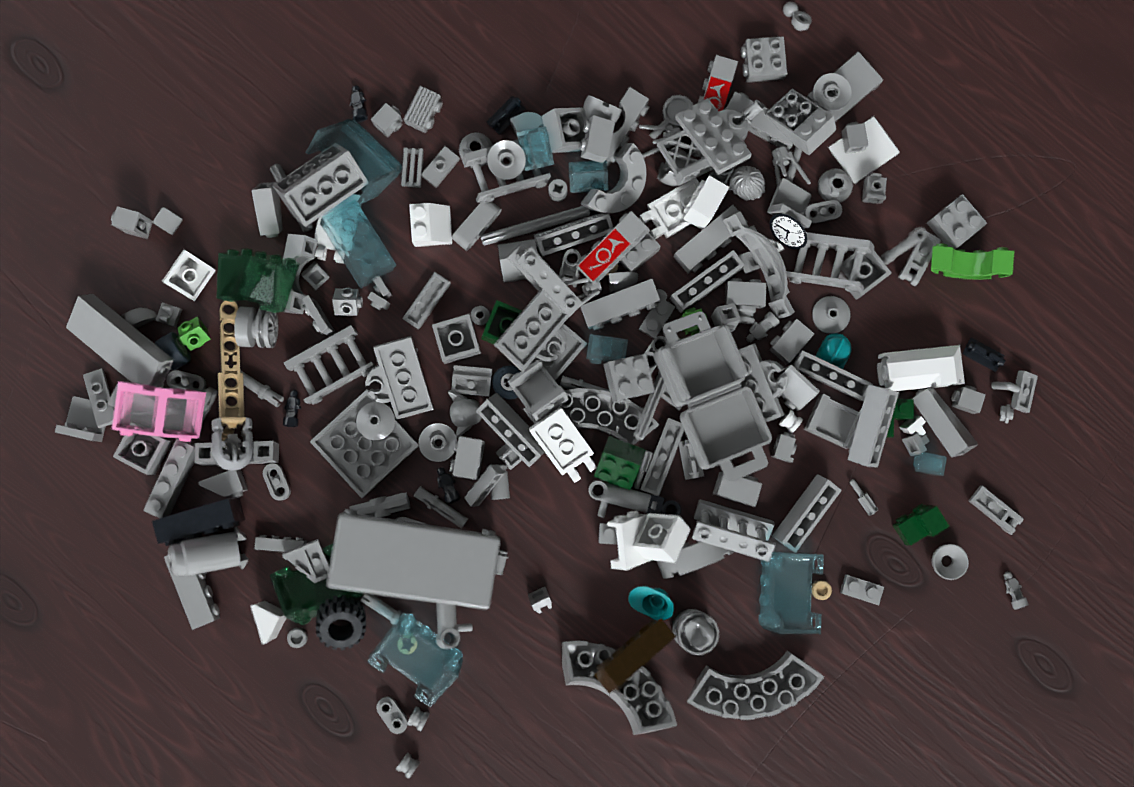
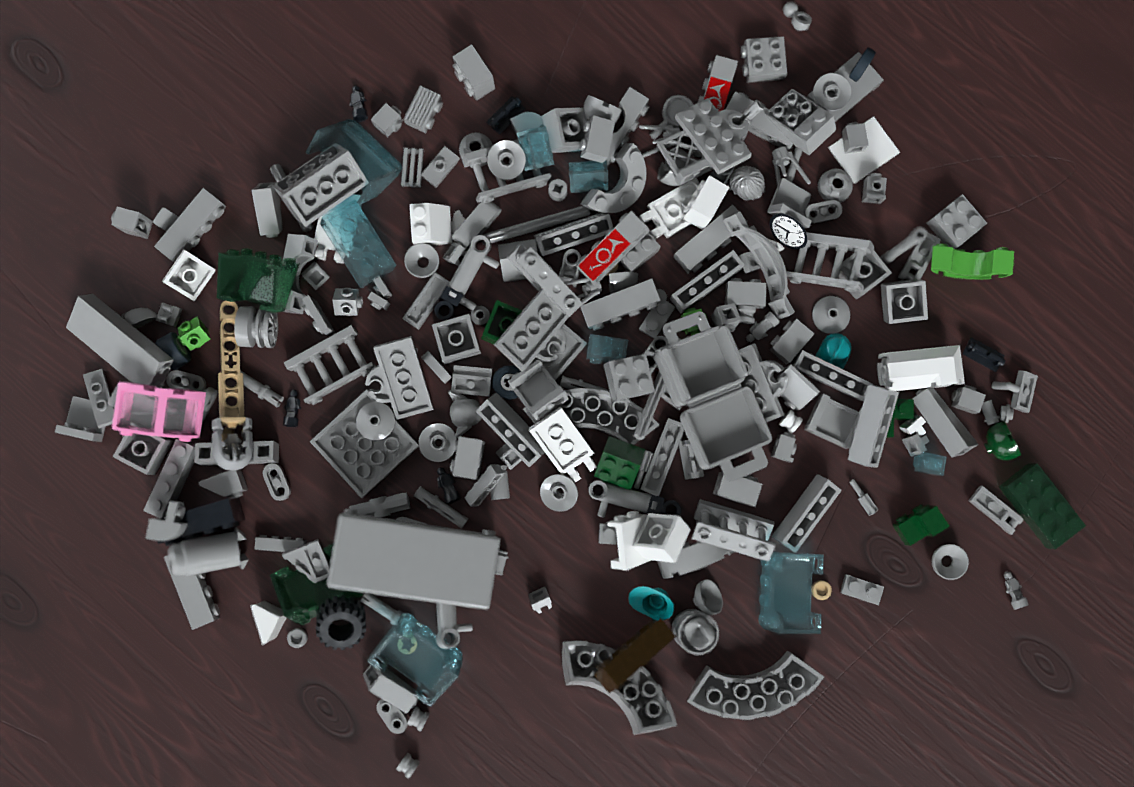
(170, 528): none -> light grey brick
(190, 225): none -> light grey brick
(390, 688): none -> light grey slope
(419, 251): none -> light grey piece
(436, 367): none -> light grey beam
(453, 253): none -> light grey tile
(457, 221): none -> white sticker
(463, 277): none -> light grey piece
(473, 72): none -> light grey brick
(554, 499): none -> light grey dish
(708, 597): none -> light grey piece
(862, 64): none -> black bush
(904, 301): none -> light grey brick
(989, 413): none -> light grey pin
(1001, 442): none -> dark green cylinder
(1042, 506): none -> clear green brick

